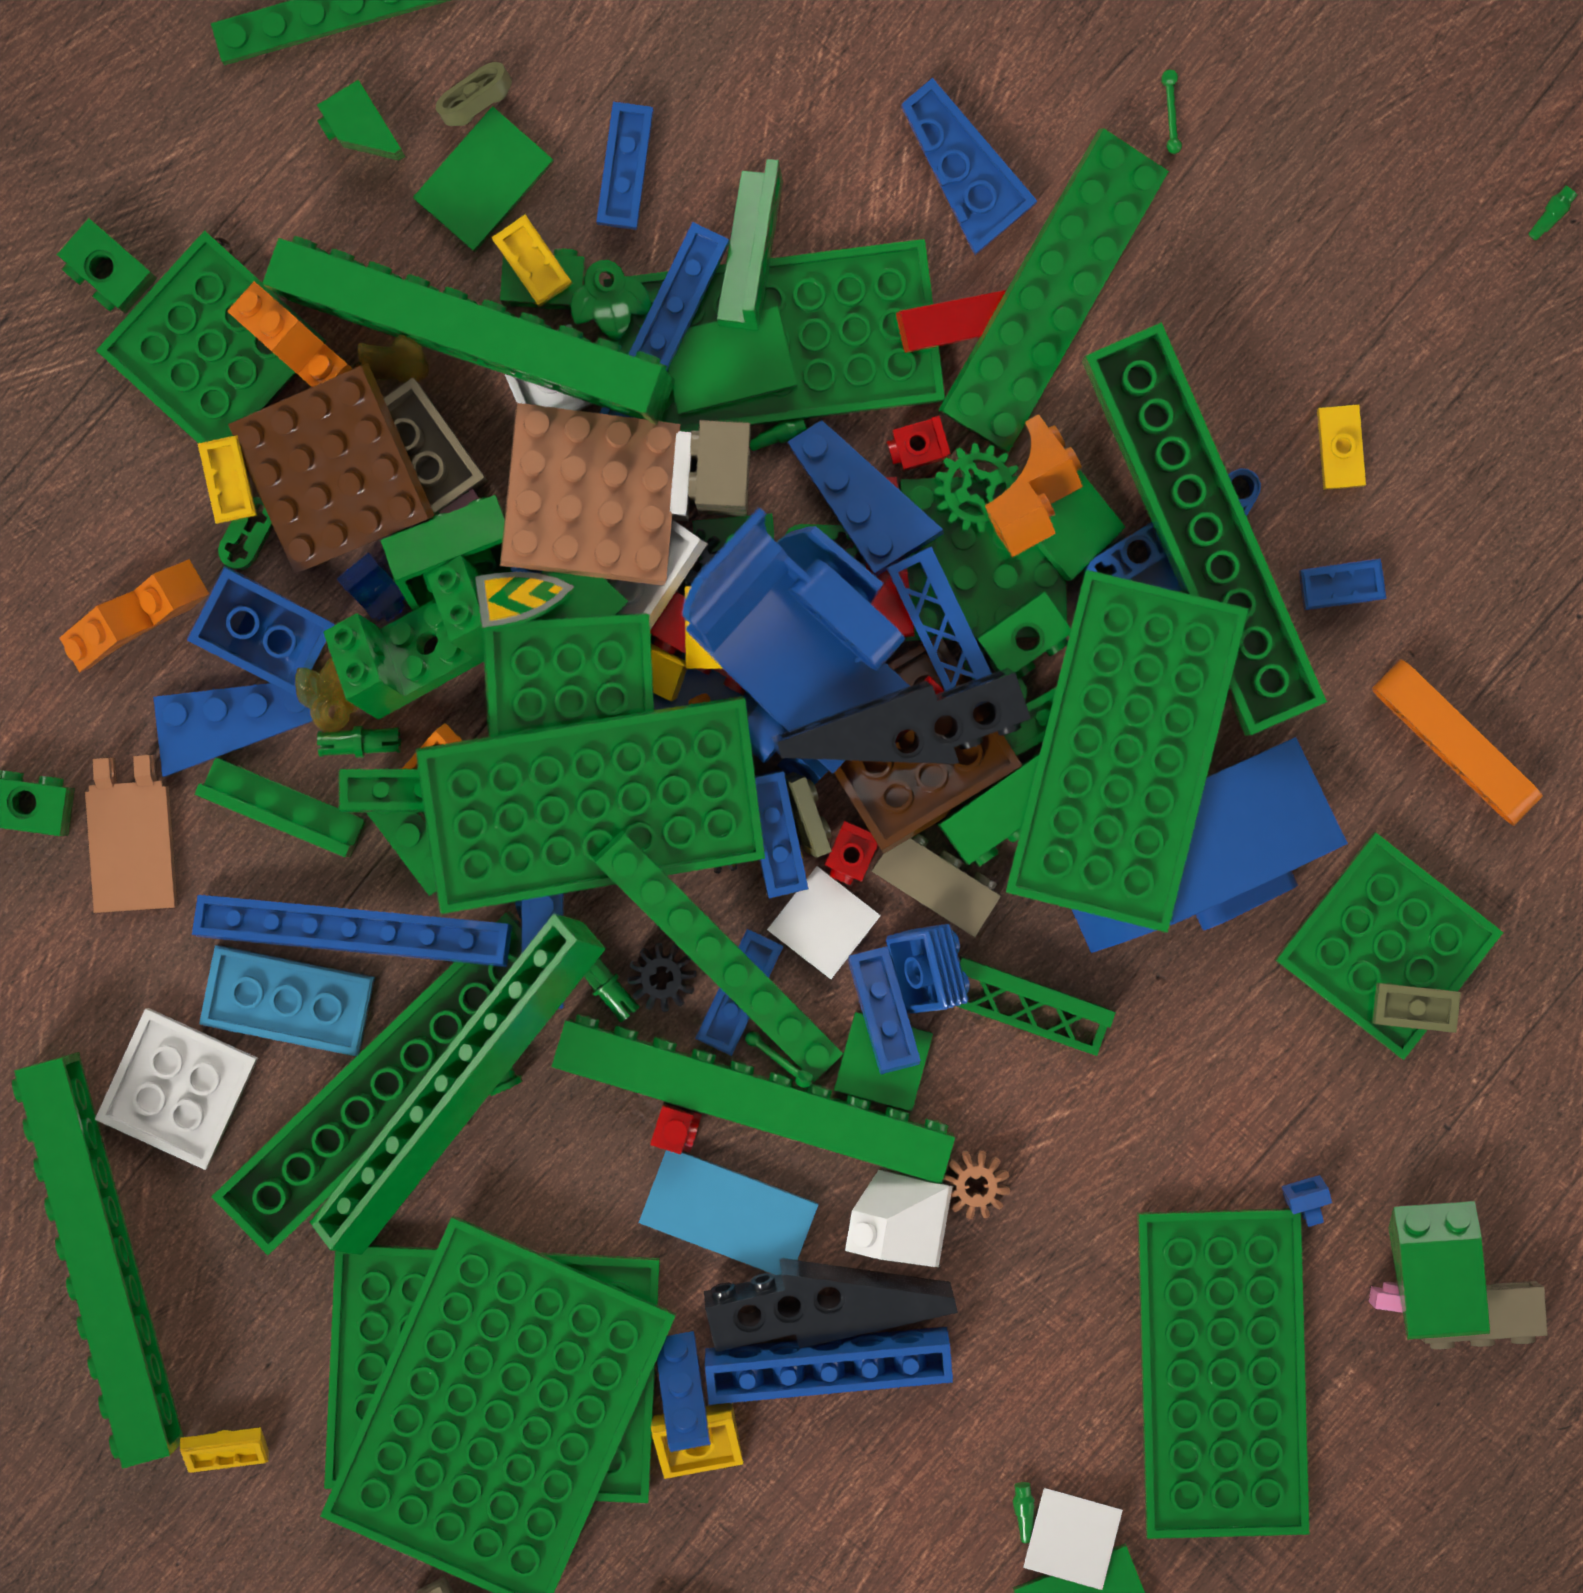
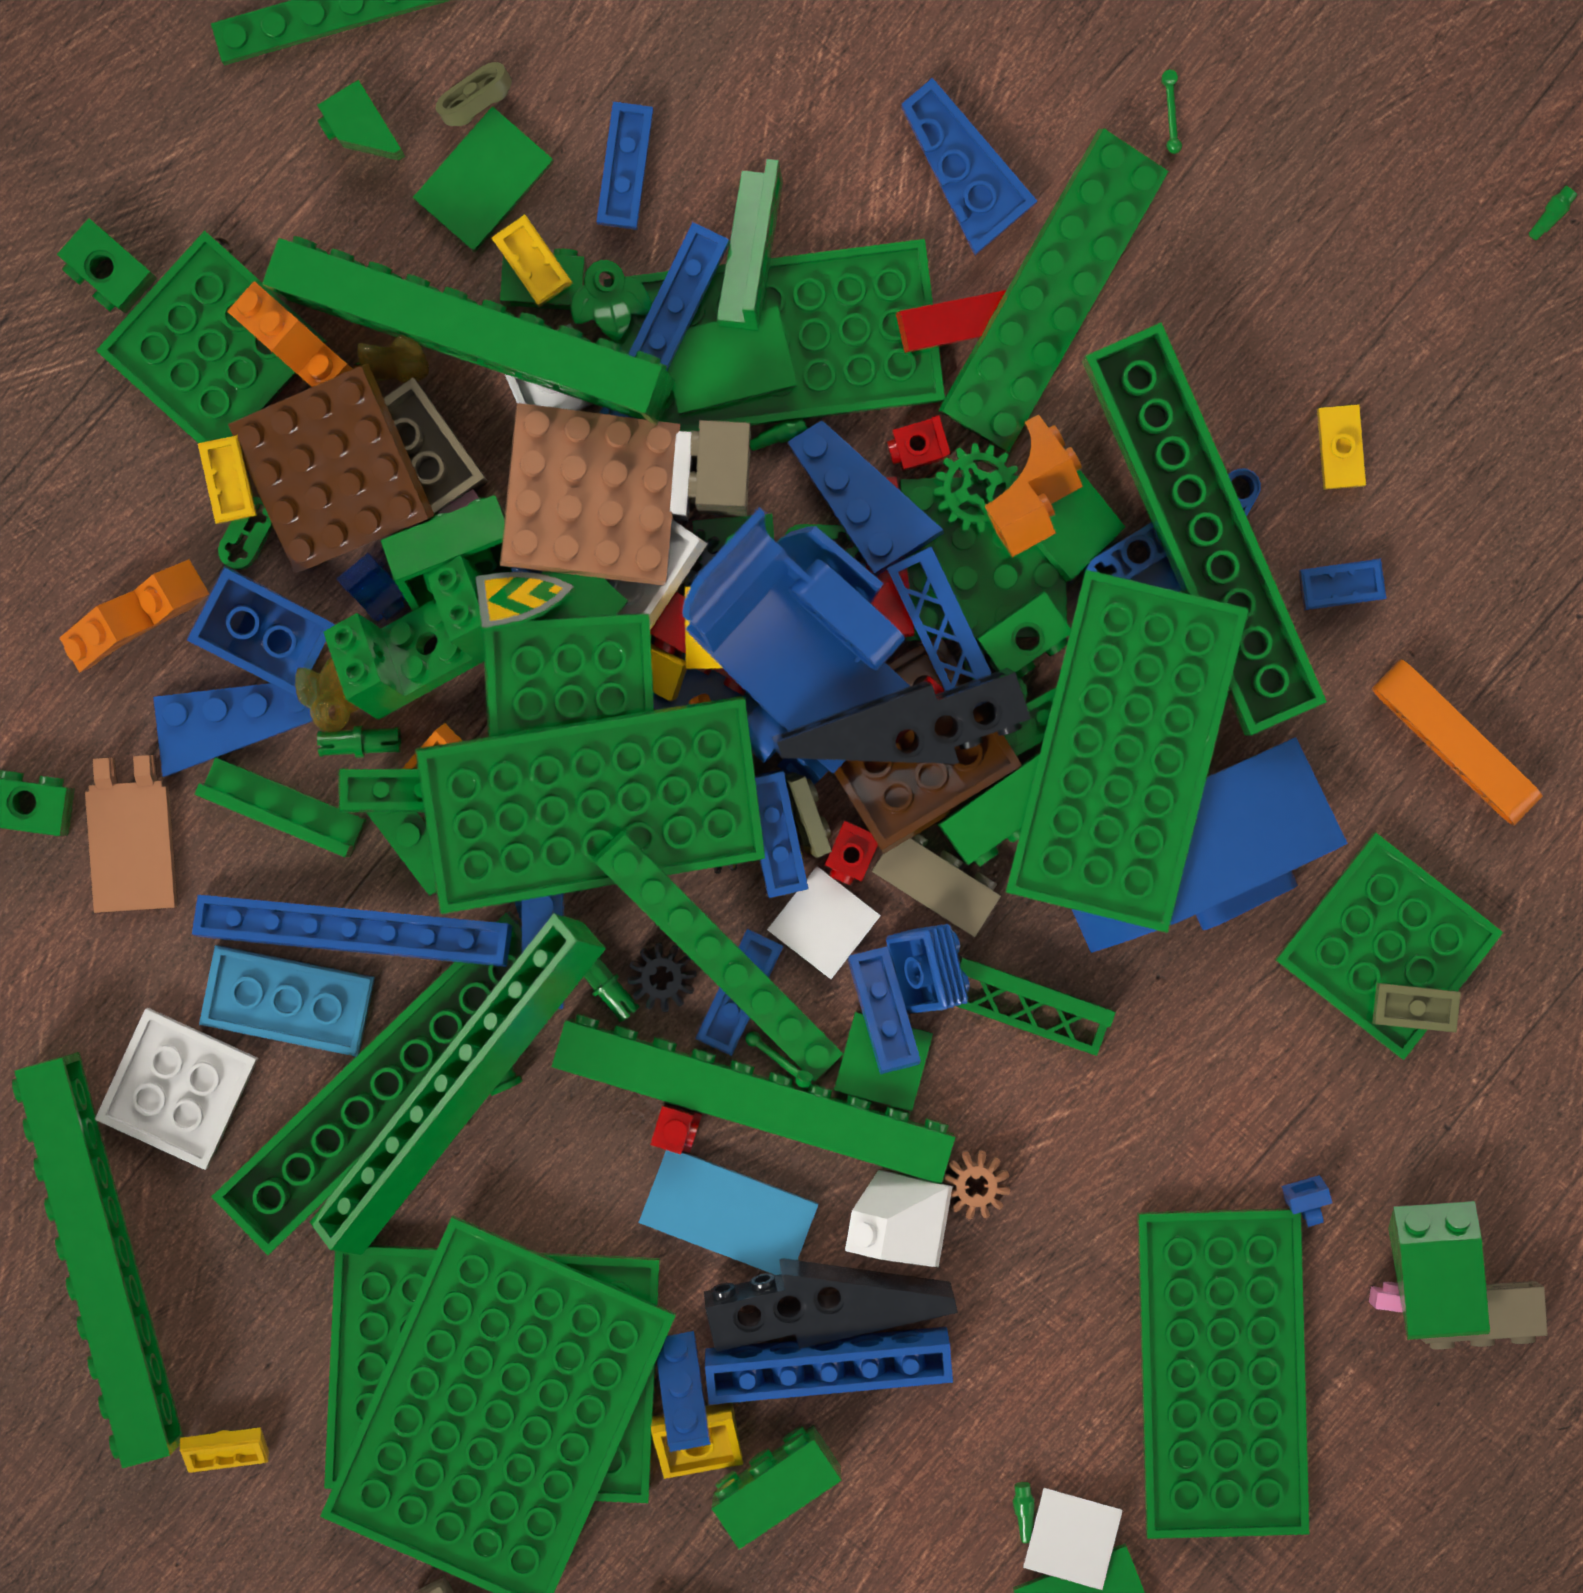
(775, 1485): none -> green brick

